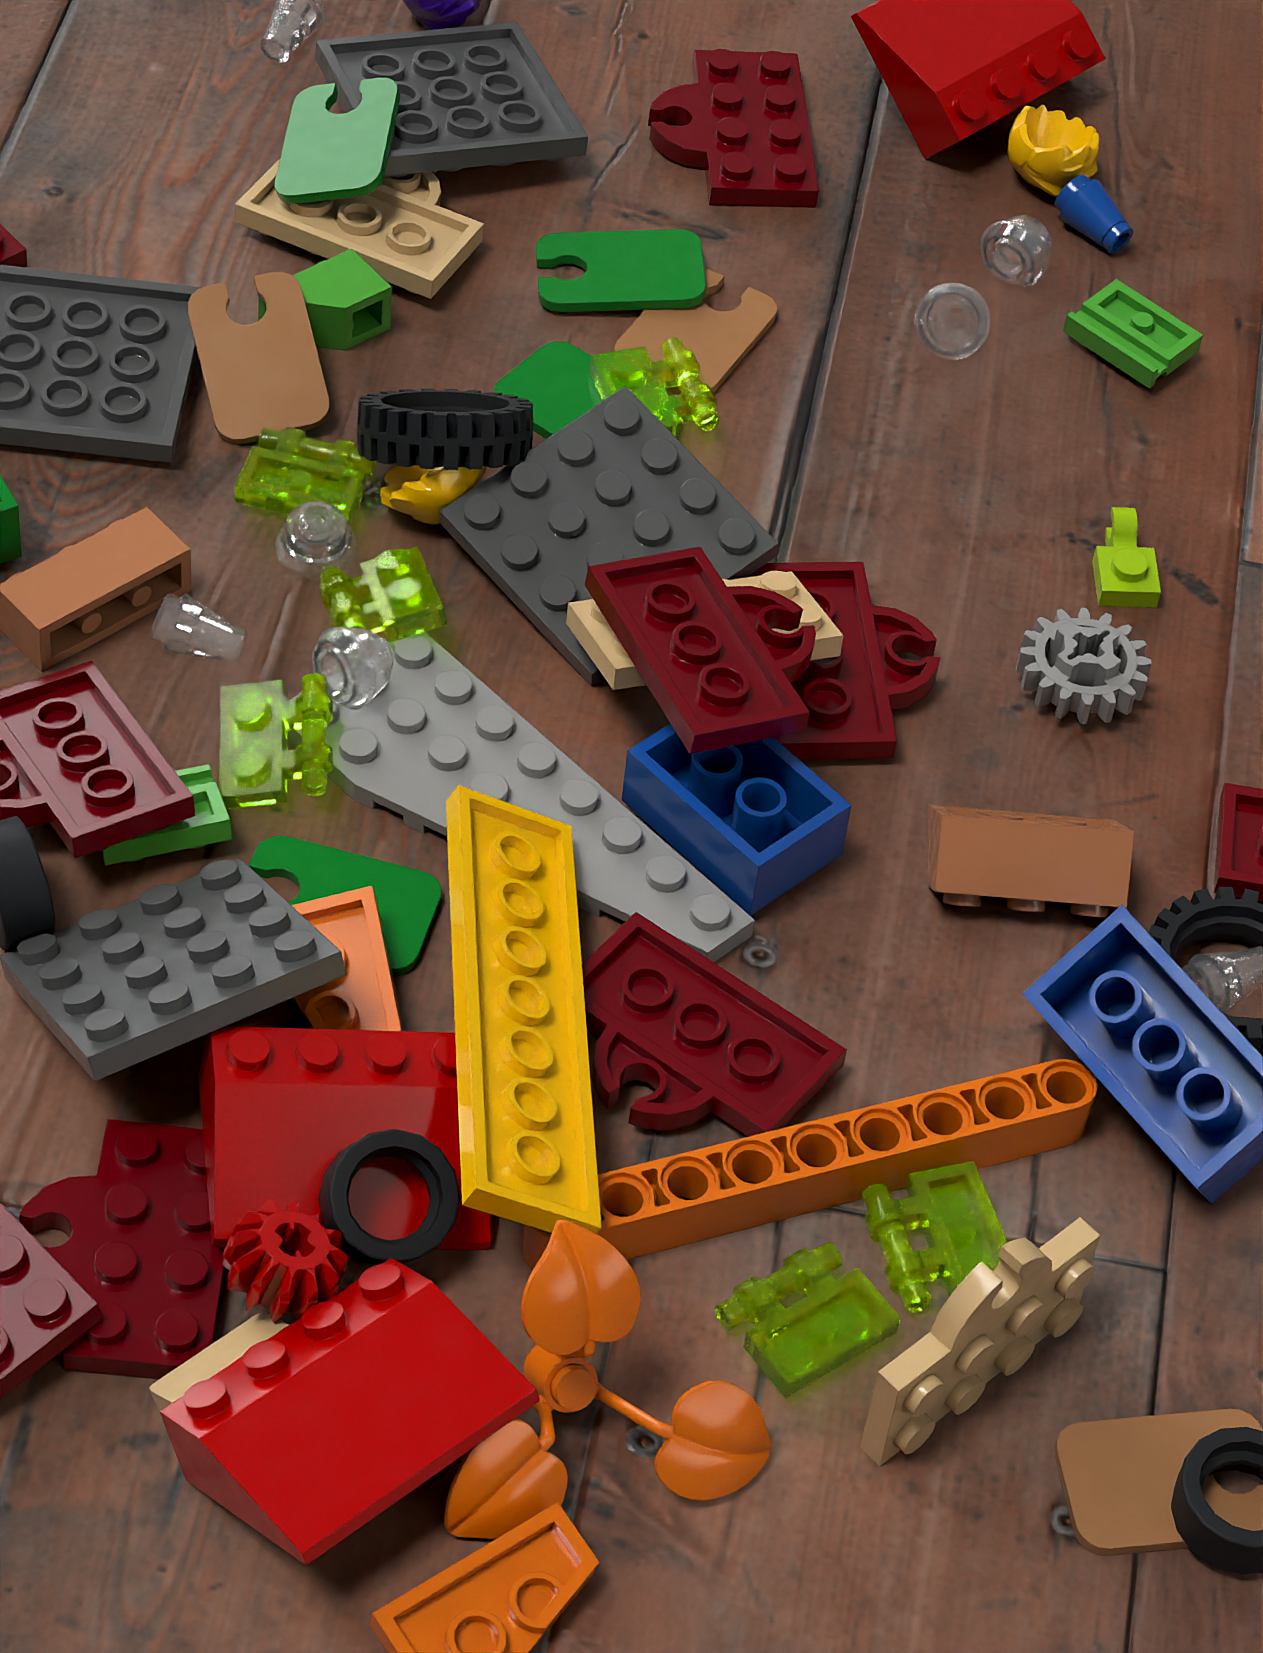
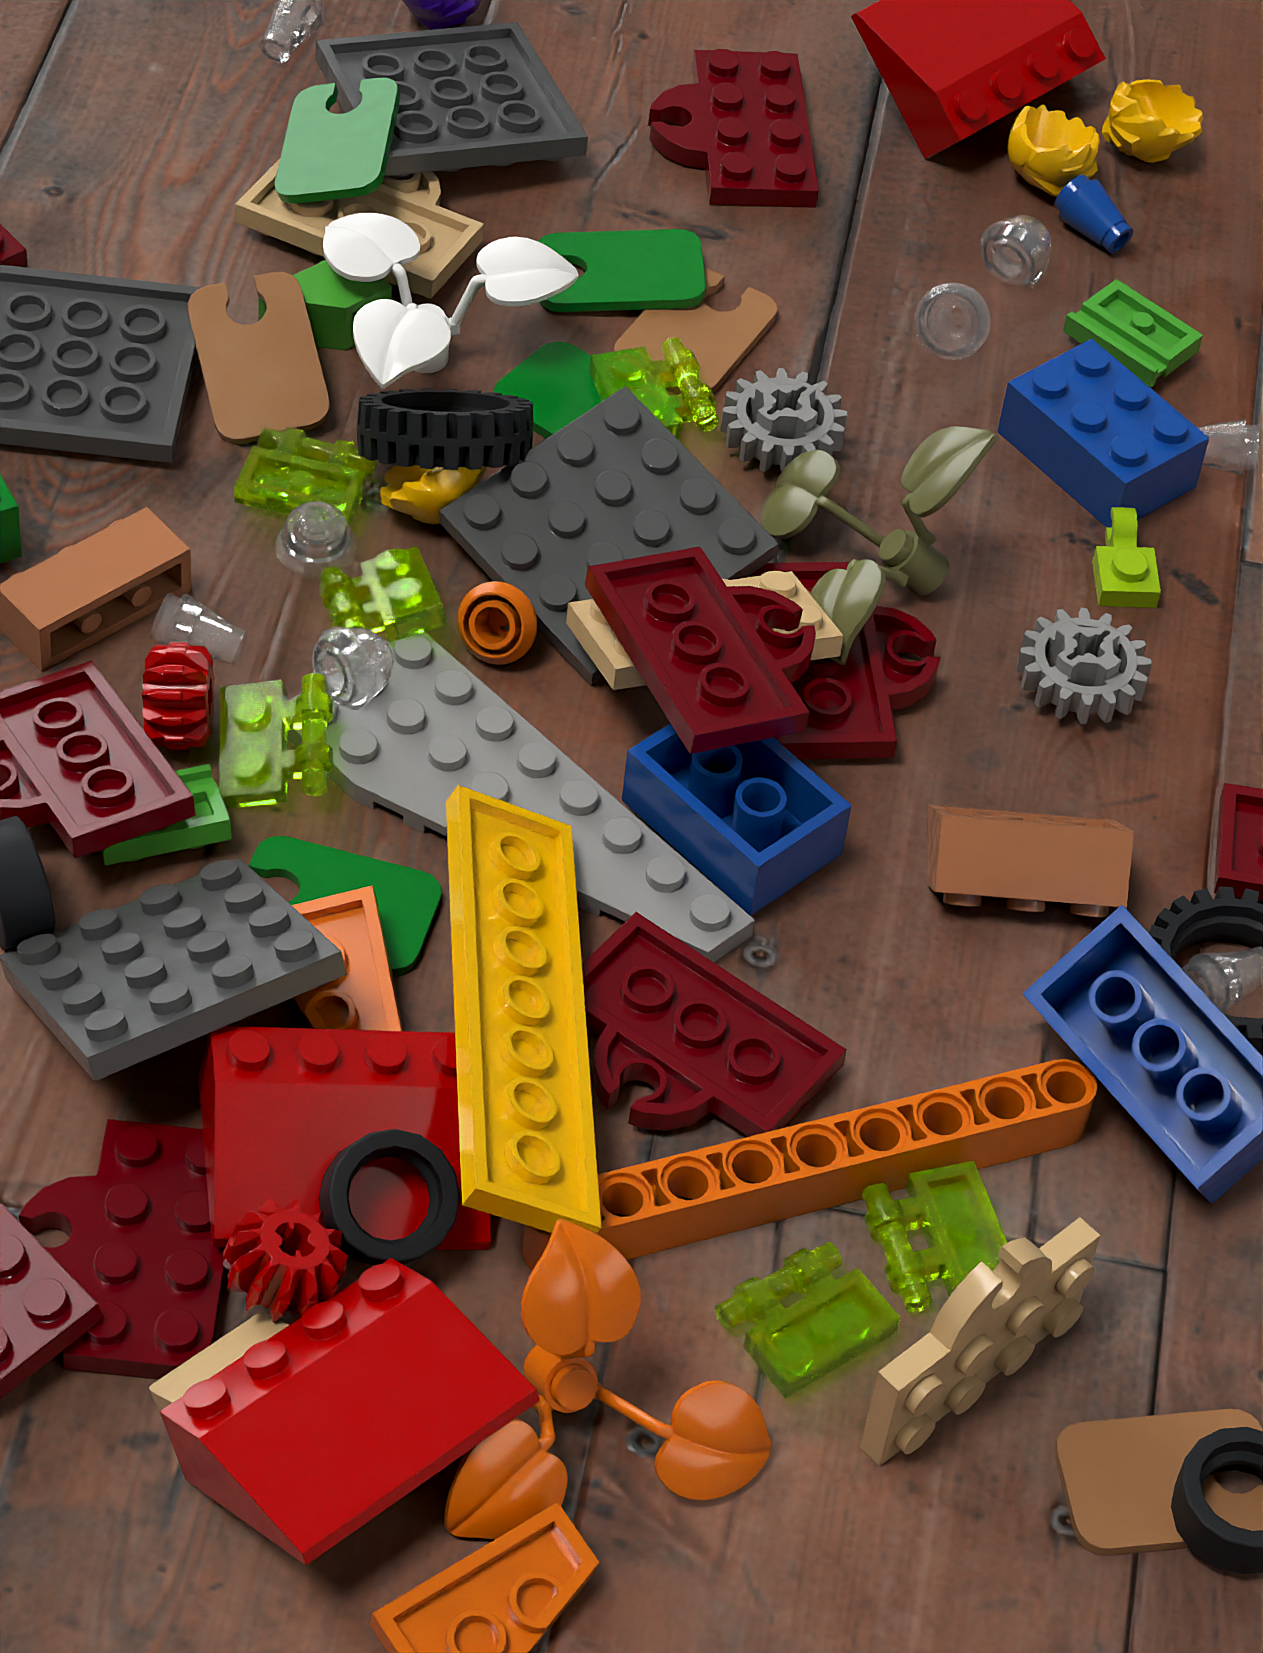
(178, 695): none -> red gear
(410, 337): none -> white plant
(485, 621): none -> orange cone
(782, 418): none -> light grey gear
(907, 556): none -> olive plant
(1102, 433): none -> blue brick
(1151, 120): none -> yellow hair
(1232, 446): none -> clear cone

